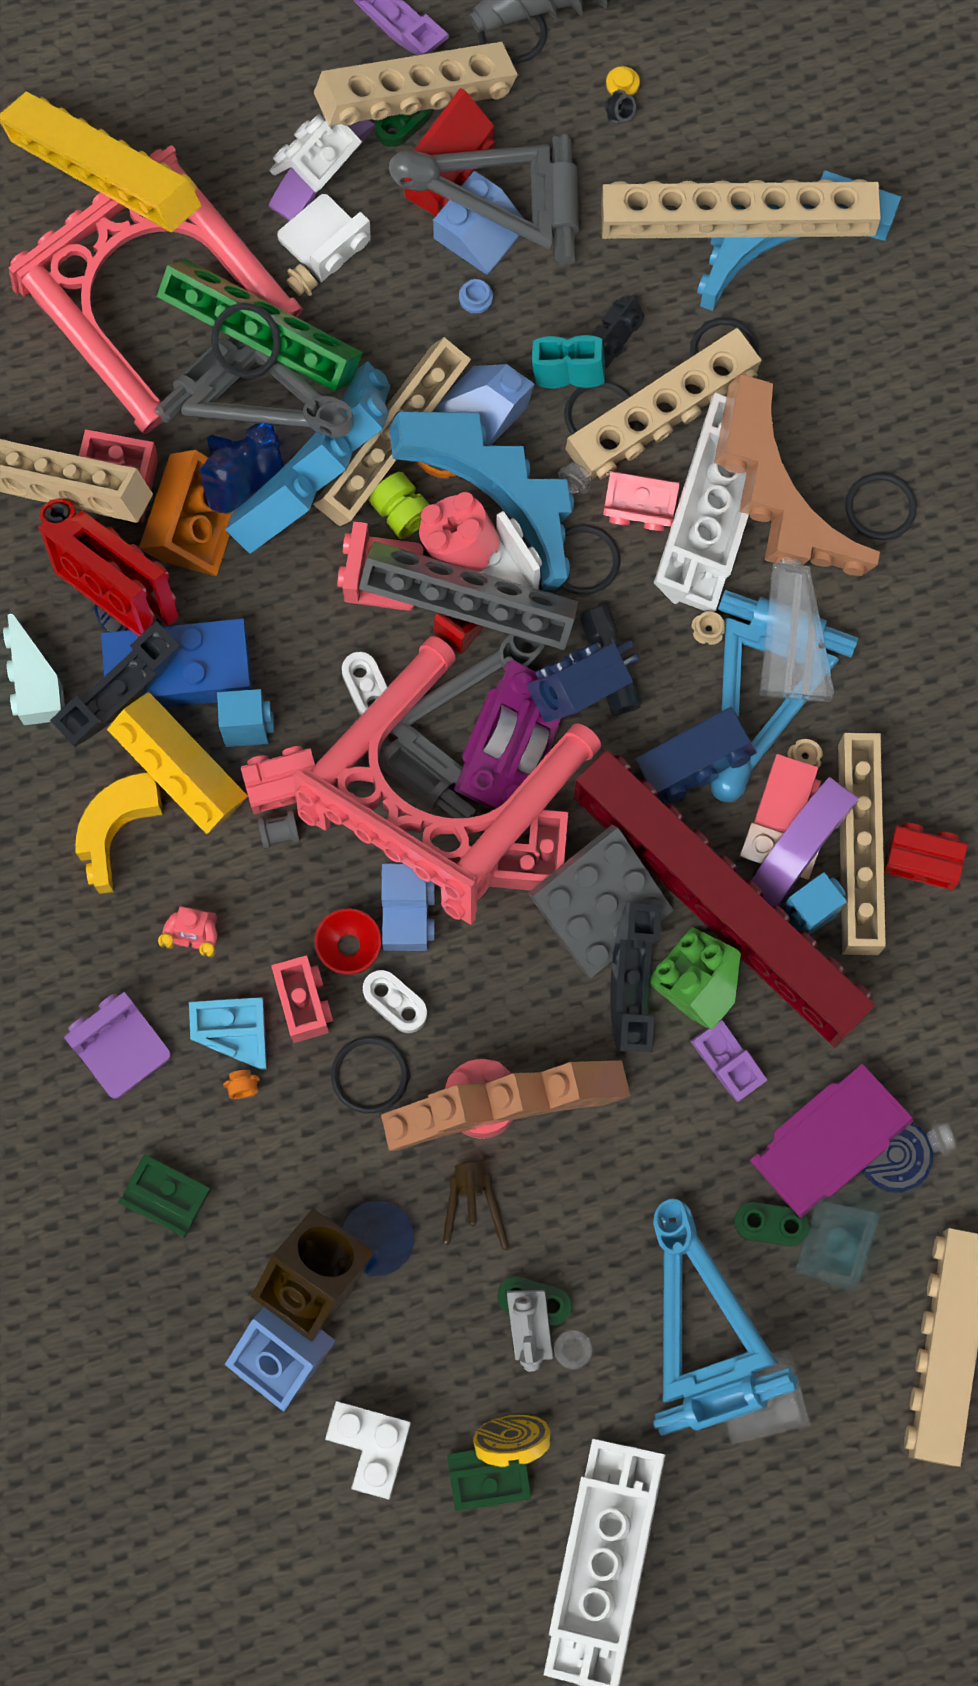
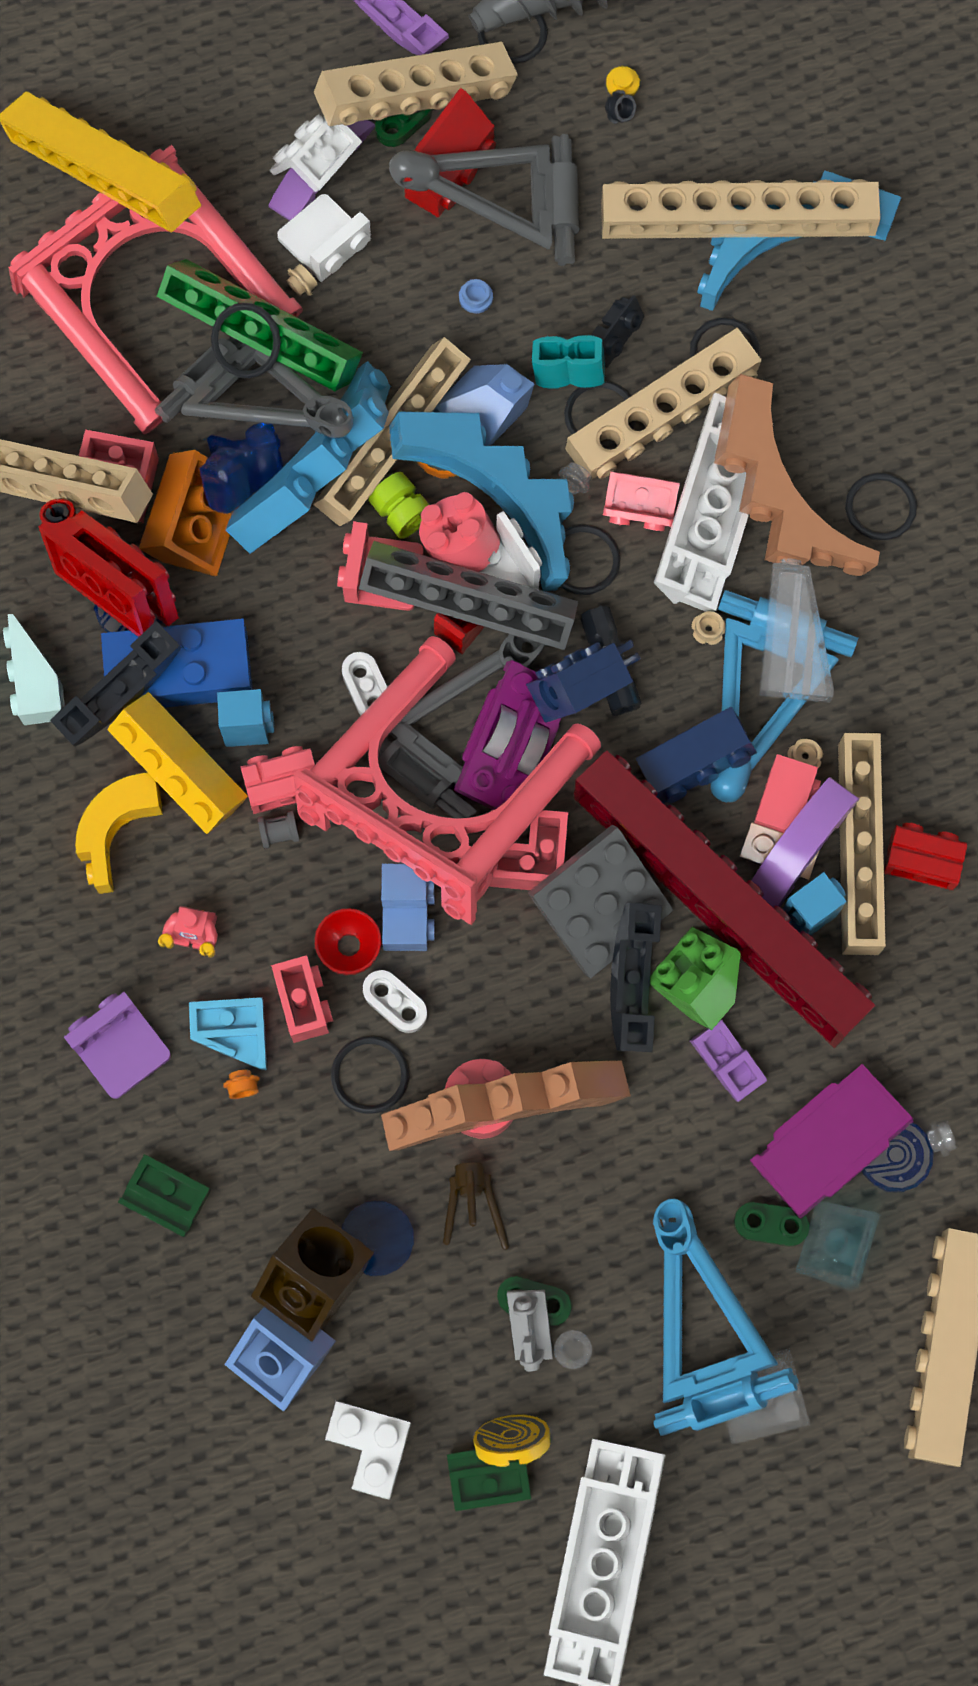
(472, 235): medium blue slope -> none

